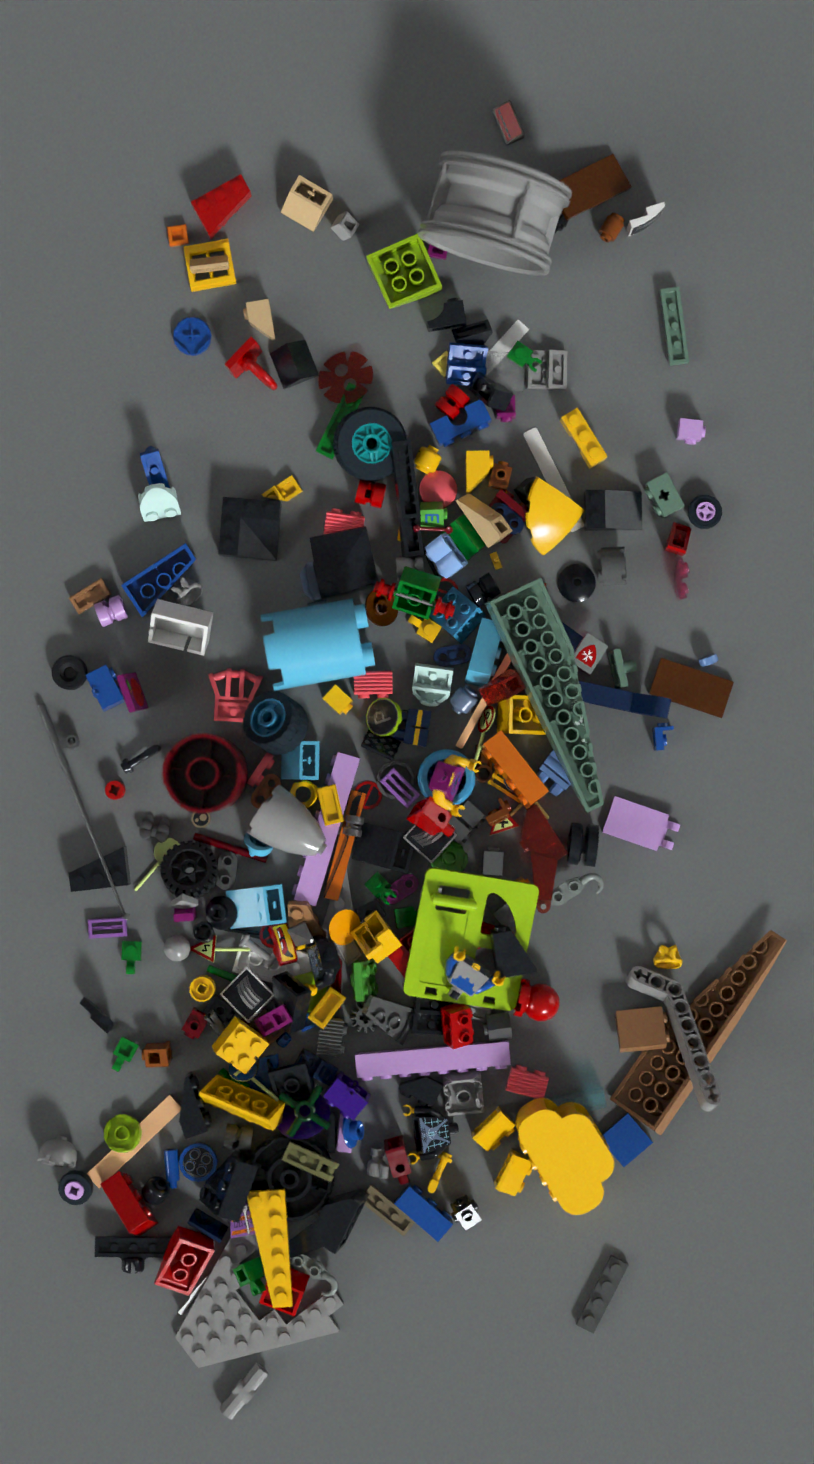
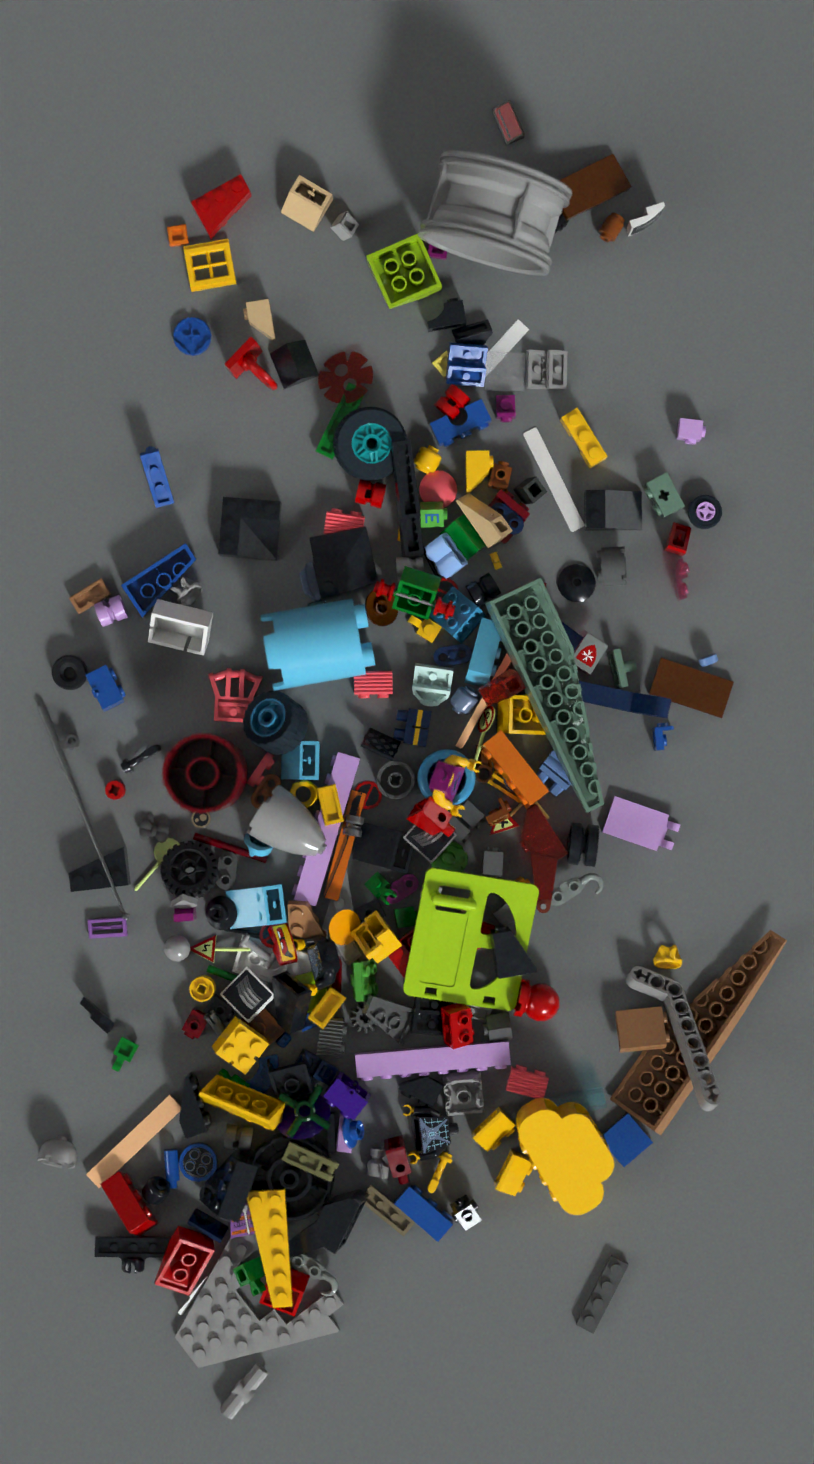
(79, 1181): black wheel -> none
(122, 1133): lime tile -> none
(131, 952): green plate -> none
(132, 692): magenta tile -> none
(153, 1059): dark orange brick -> none
(158, 502): light aqua slope -> none
(203, 932): black wheel -> none
(209, 264): tan slope -> none
(239, 1076): piece -> none
(273, 1020): magenta slope -> none
(285, 490): yellow slope -> none
(300, 934): flat silver slope -> none
(338, 700): yellow brick -> none
(383, 717): black tile -> none
(412, 799): medium lavender tile -> none
(448, 529): dark red hinge -> none
(469, 975): torso -> none
(490, 392): black arch -> none
(521, 355): green plate -> none
(550, 515): yellow brick -> none
(674, 326): sand green plate -> none

